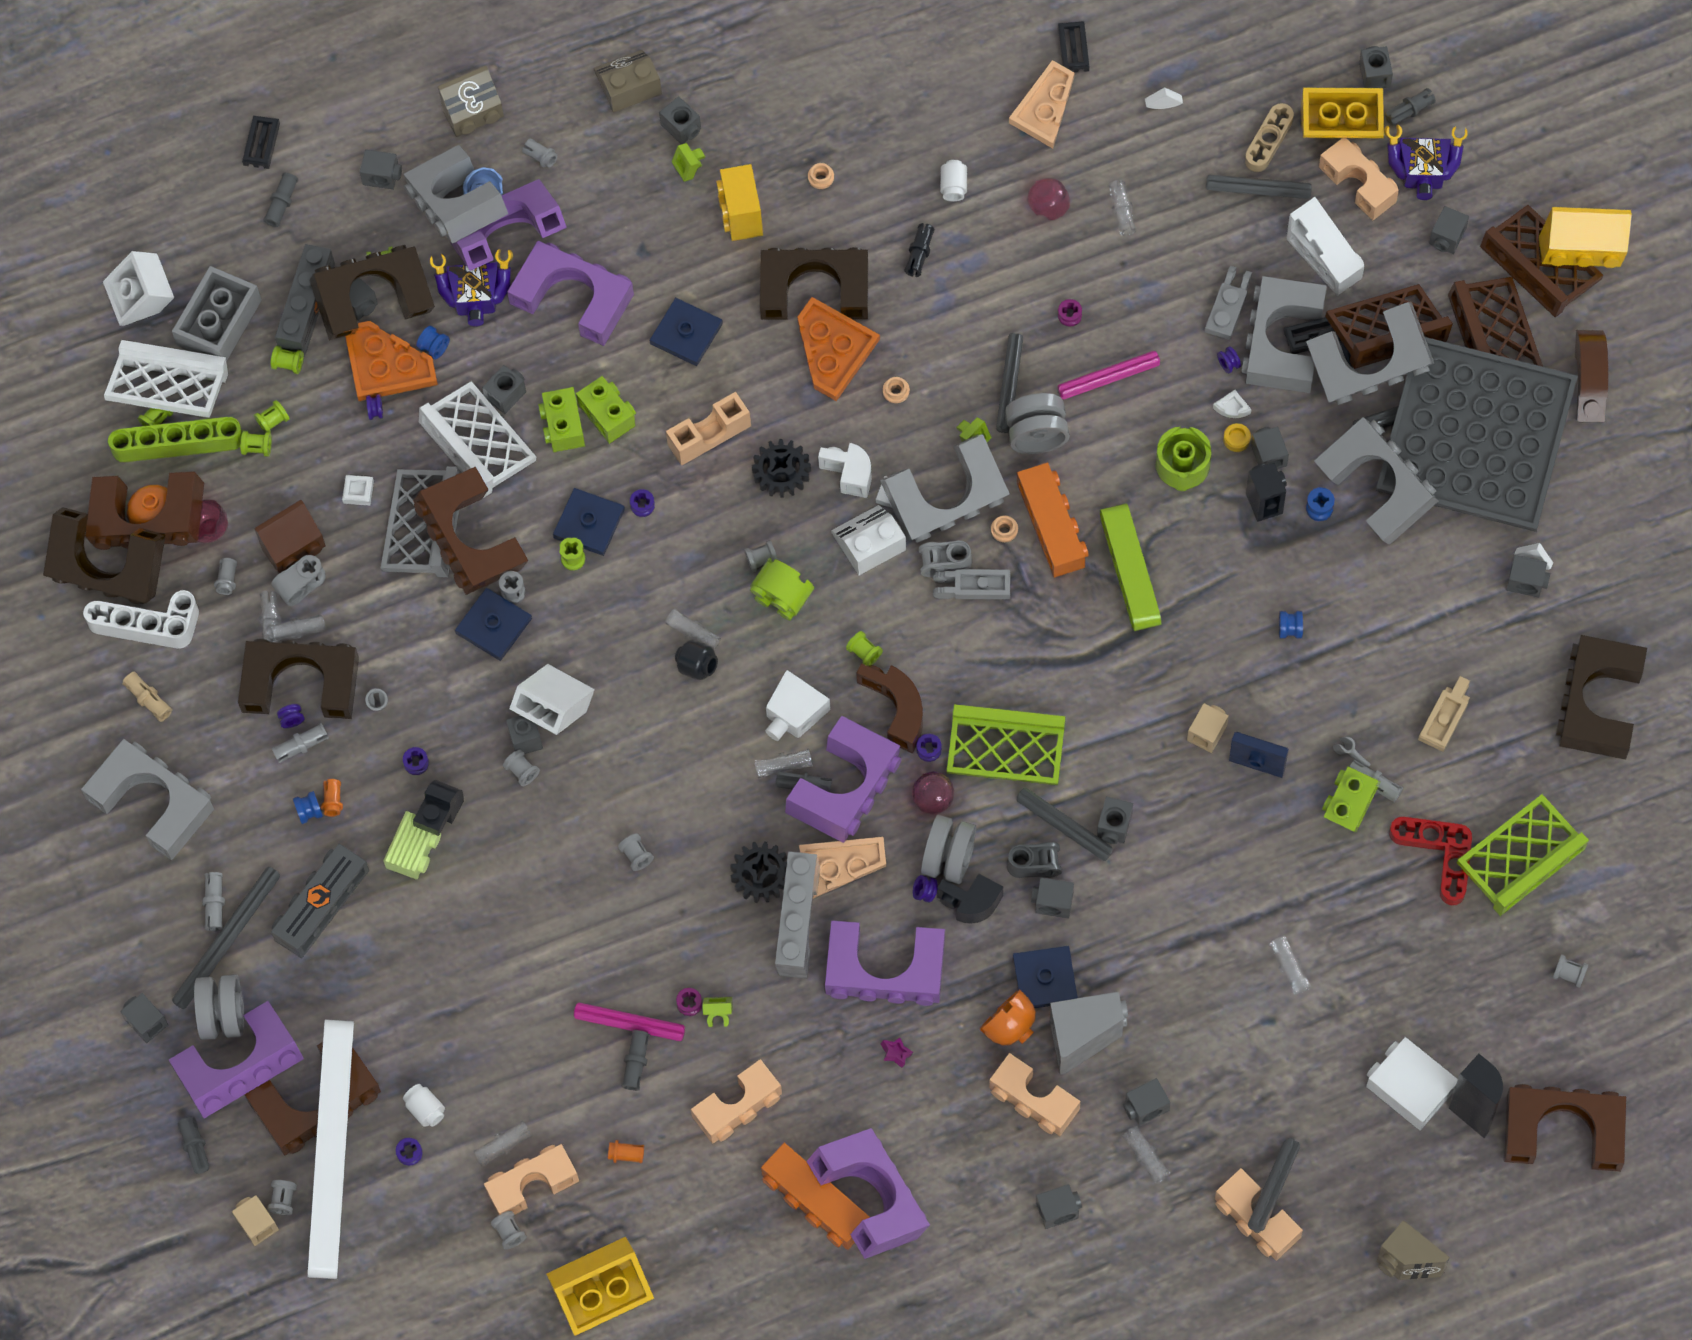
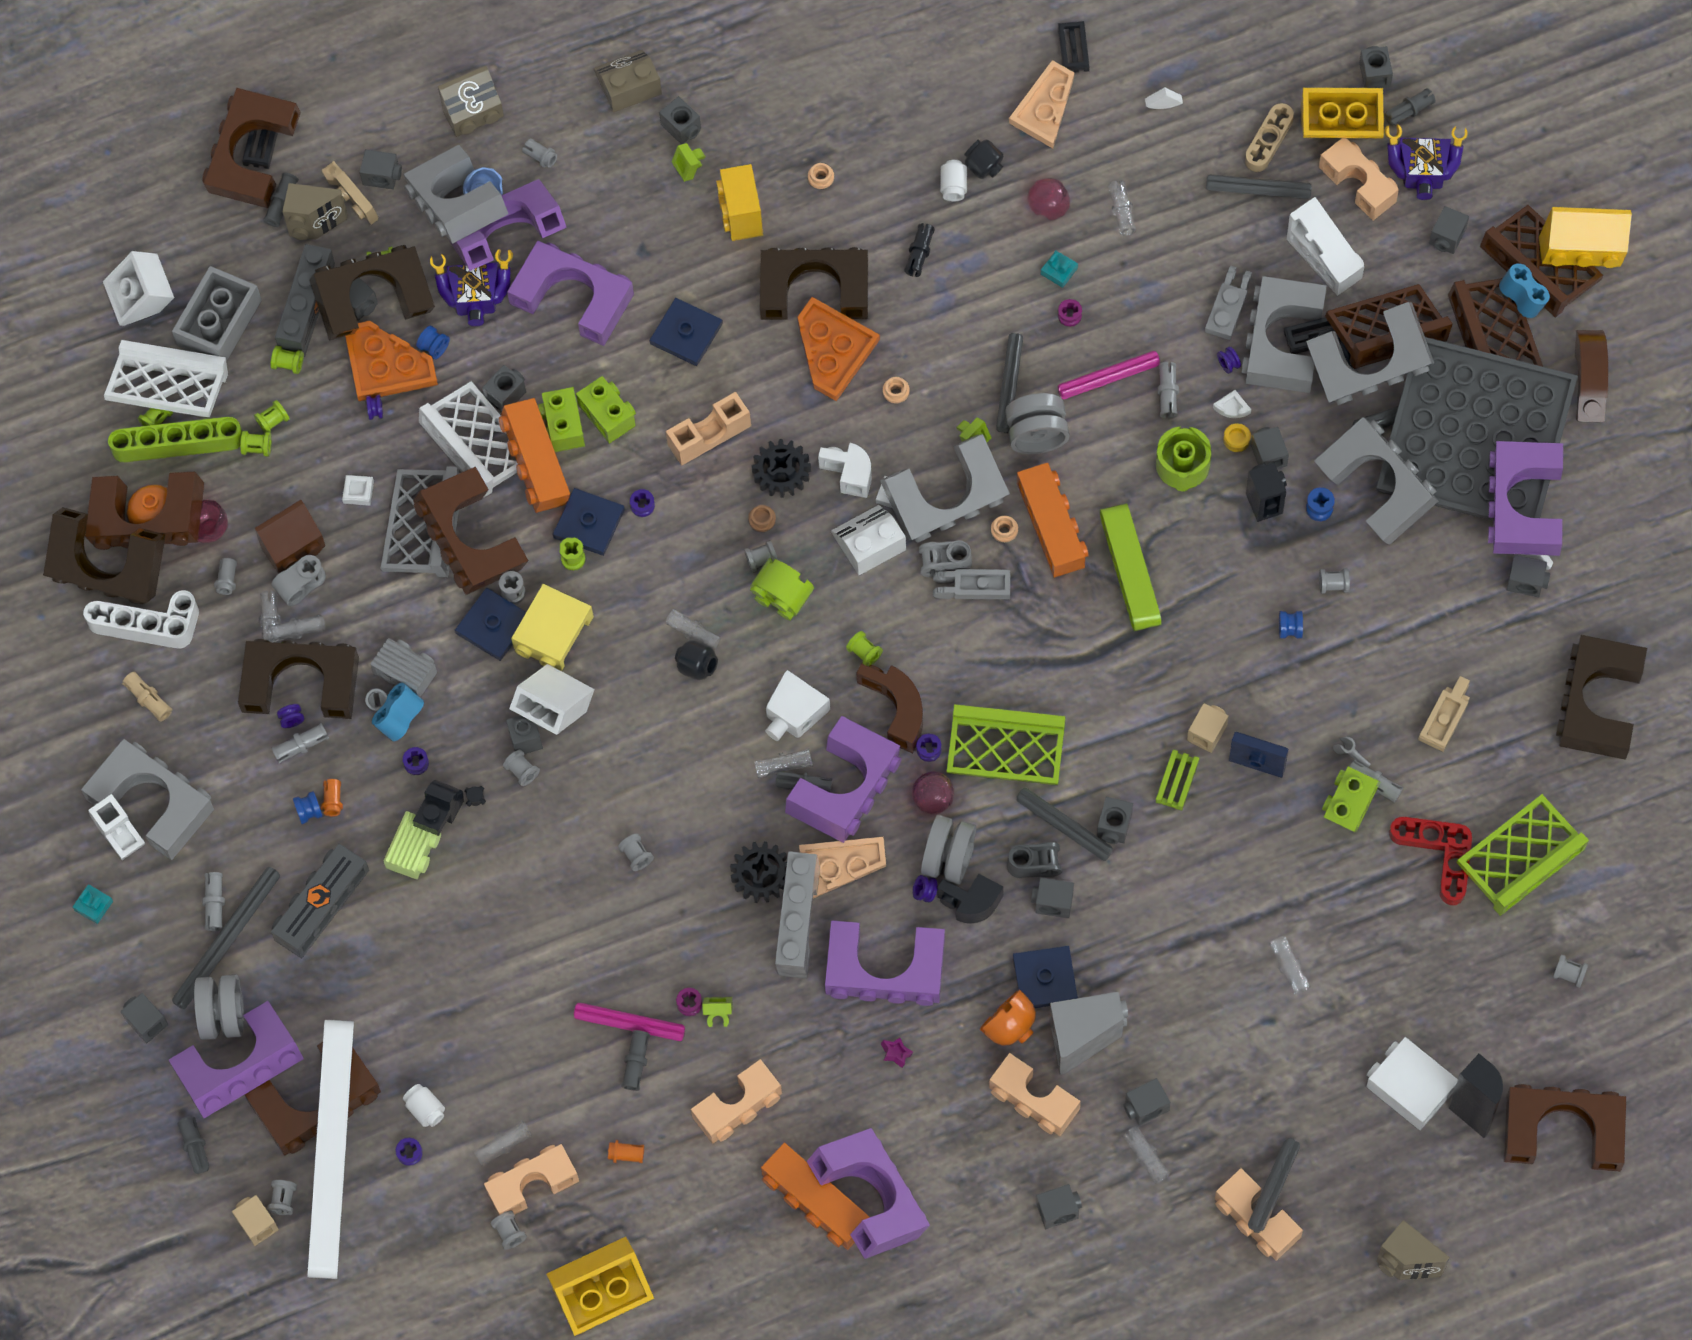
(92, 904): none -> teal tile
(116, 827): none -> white brick
(247, 113): none -> reddish brown arch
(312, 210): none -> dark tan slope
(361, 206): none -> tan hinge
(397, 712): none -> dark azure axle
(400, 665): none -> light grey brick
(475, 796): none -> black piece
(534, 455): none -> orange brick
(551, 627): none -> light yellow panel
(762, 518): none -> medium nougat plate
(984, 159): none -> black head
(1059, 269): none -> teal tile
(1168, 390): none -> light grey pin
(1184, 758): none -> lime tile
(1334, 580): none -> light grey bush
(1510, 530): none -> medium lavender arch
(1524, 290): none -> dark azure axle

